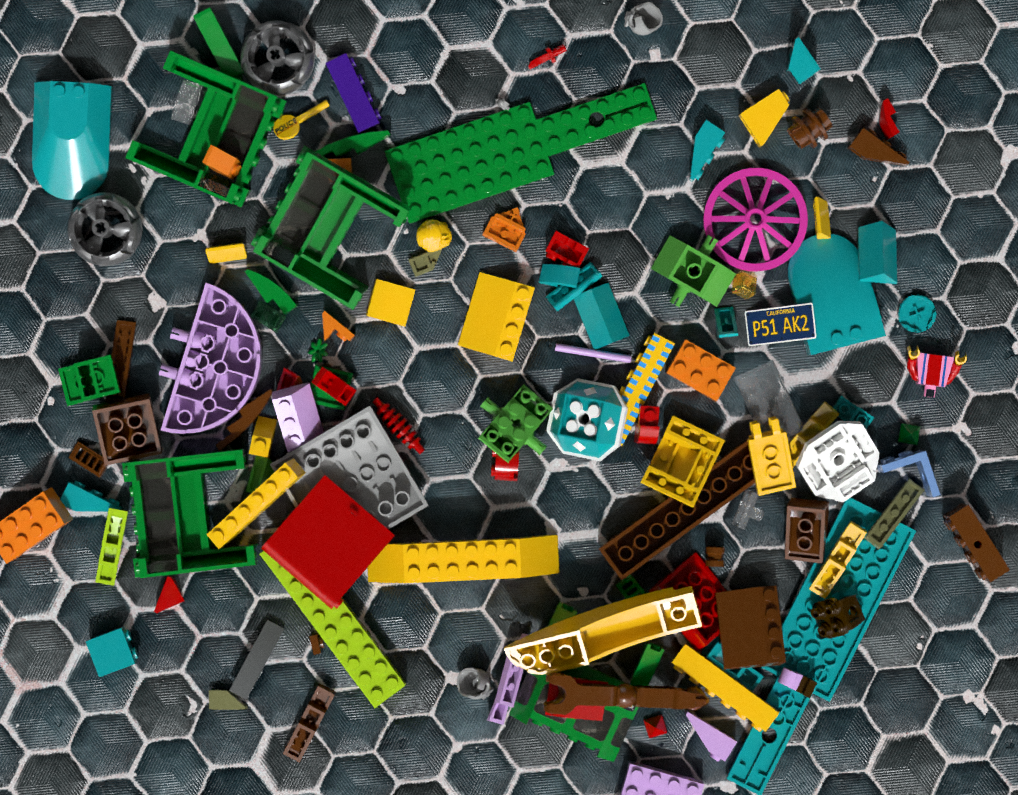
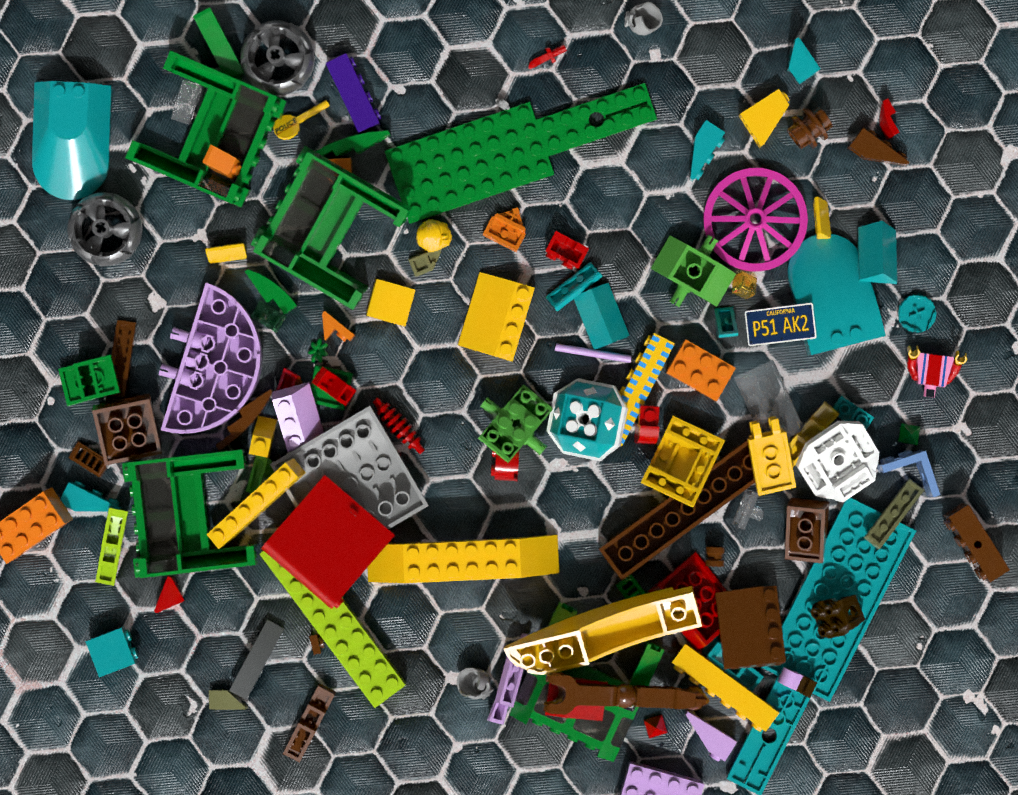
(559, 275): teal slope -> none
(837, 559): yellow slope -> none

